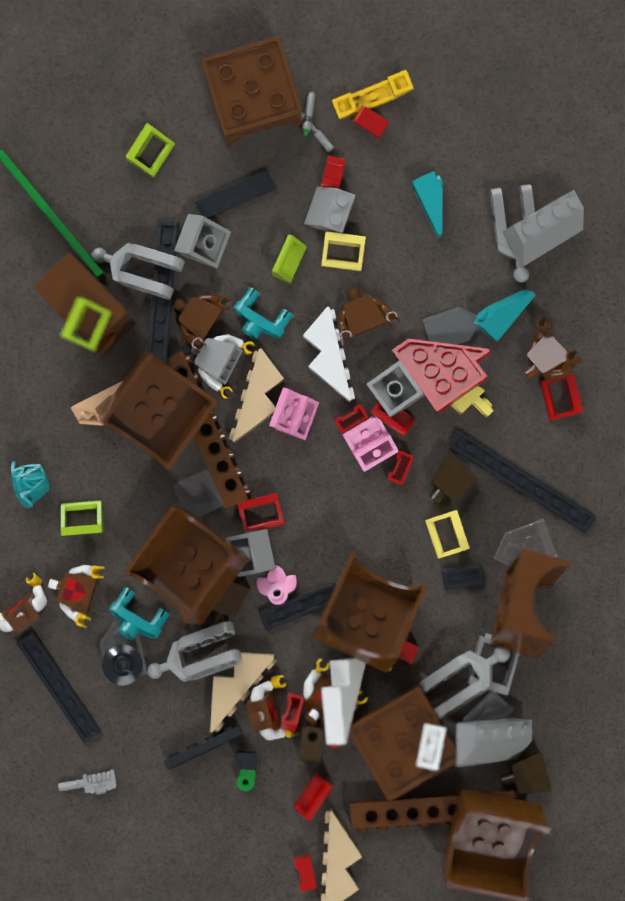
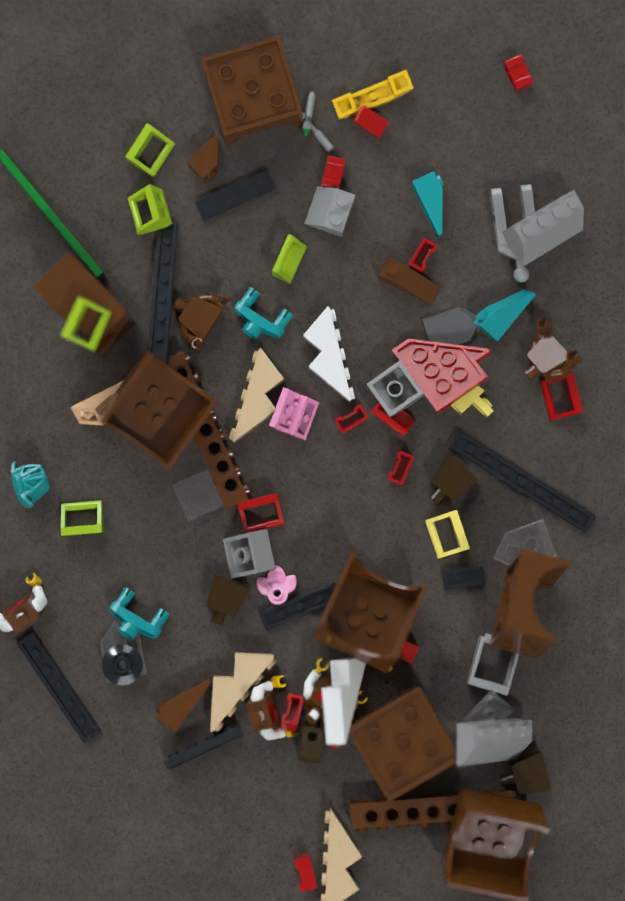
(77, 591): torso -> none
(92, 783): light grey piece -> none
(121, 259): light grey piece -> none
(157, 206): none -> lime tile
(178, 707): none -> reddish brown slope
(187, 564): reddish brown container -> none
(194, 641): light grey piece -> none
(202, 240): light grey slope -> none
(206, 160): none -> reddish brown slope
(219, 359): light grey torso -> none
(248, 769): leg -> none
(313, 796): red tile -> none
(347, 240): light yellow tile -> none
(363, 315): reddish brown torso -> none
(370, 443): bright pink brick -> none
(408, 280): none -> reddish brown slope
(421, 255): none -> red piece
(431, 746): white plate -> none
(482, 667): light grey piece -> none
(518, 73): none -> red piece

